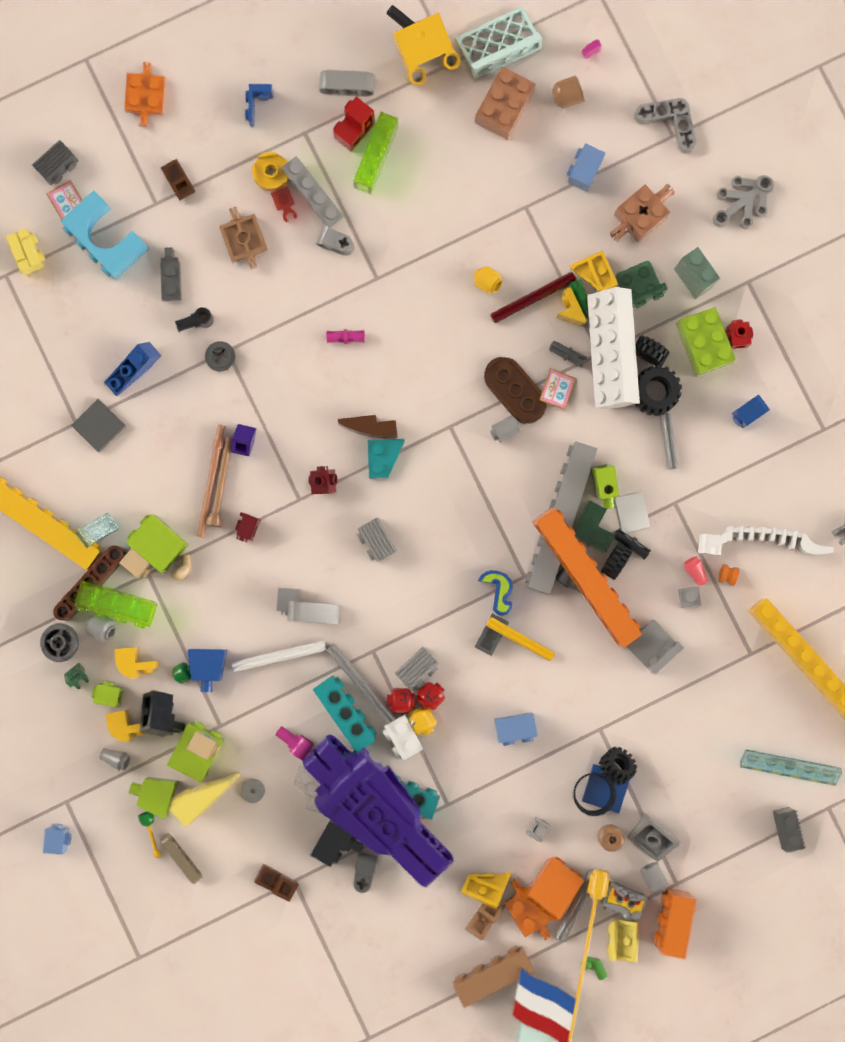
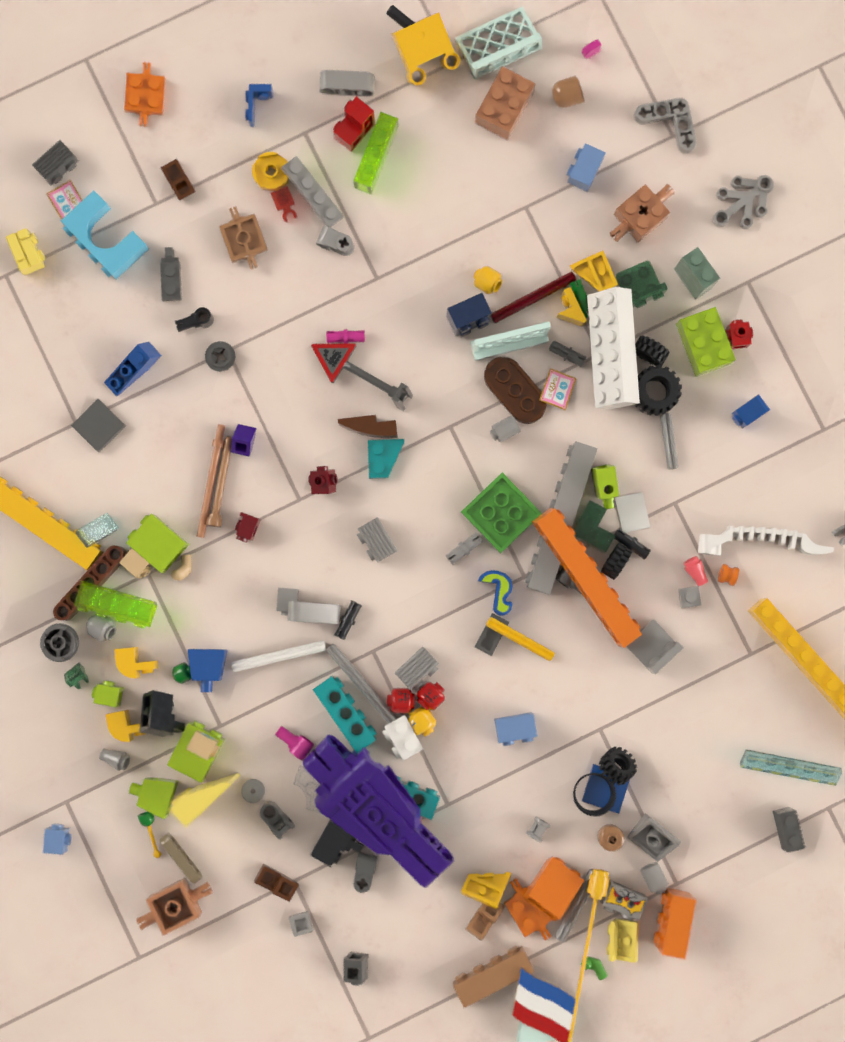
(172, 918): none -> nougat brick
(276, 820): none -> dark grey piece
(301, 923): none -> light grey plate
(335, 358): none -> dark grey piece
(348, 620): none -> black pin
(355, 968): none -> dark grey brick
(464, 548): none -> light grey pin
(469, 315): none -> dark blue brick
(501, 512): none -> bright green plate
(510, 341): none -> light aqua fence

